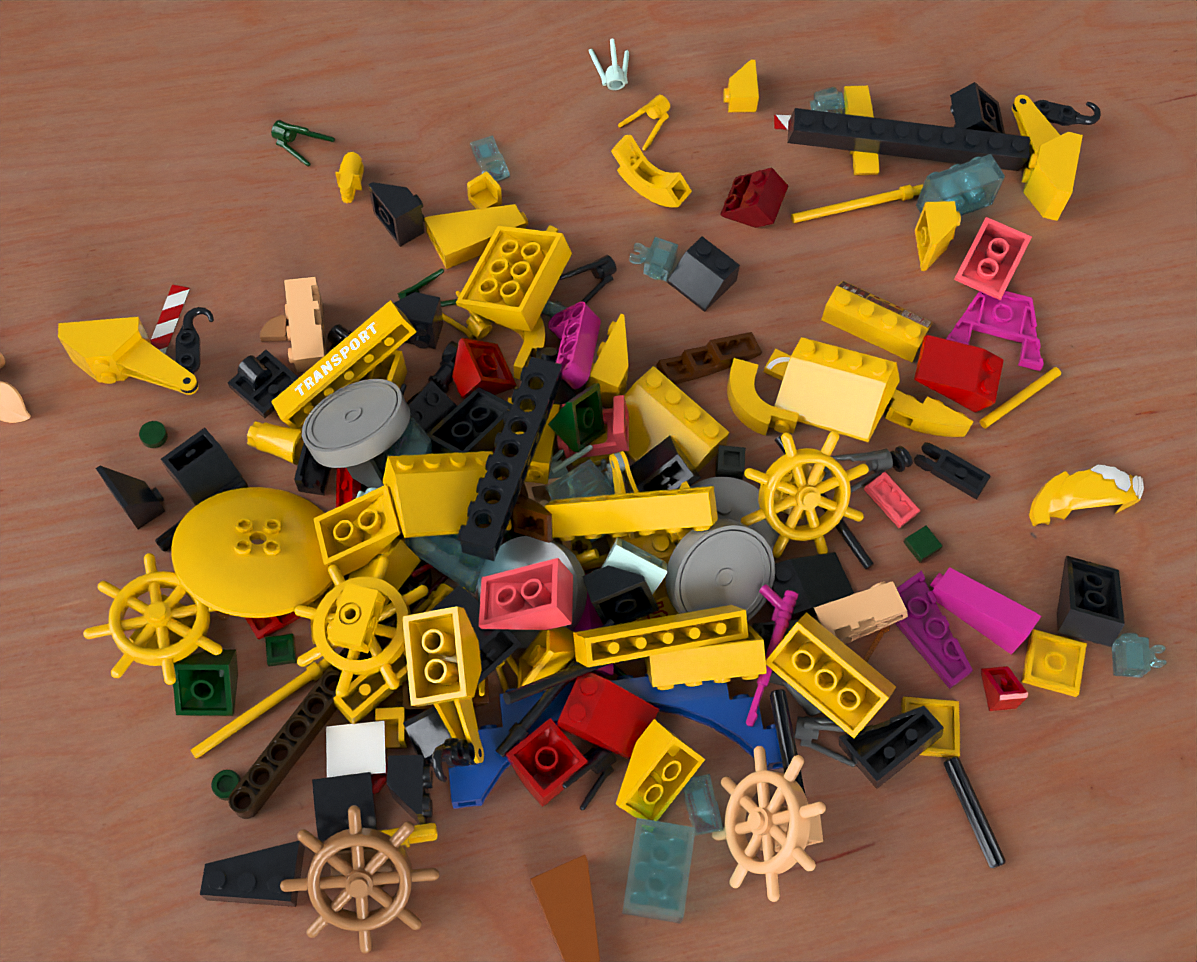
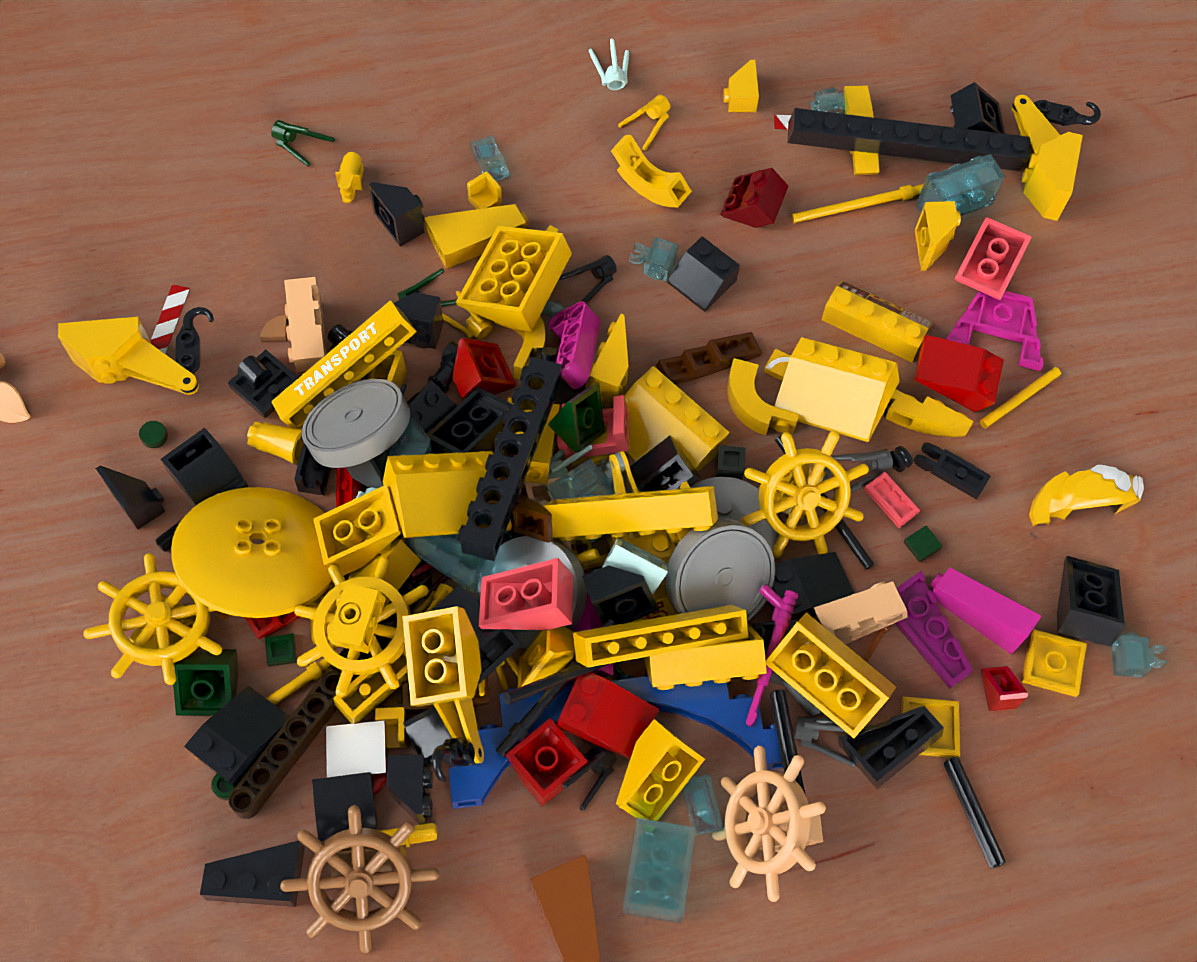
(237, 735): none -> black slope

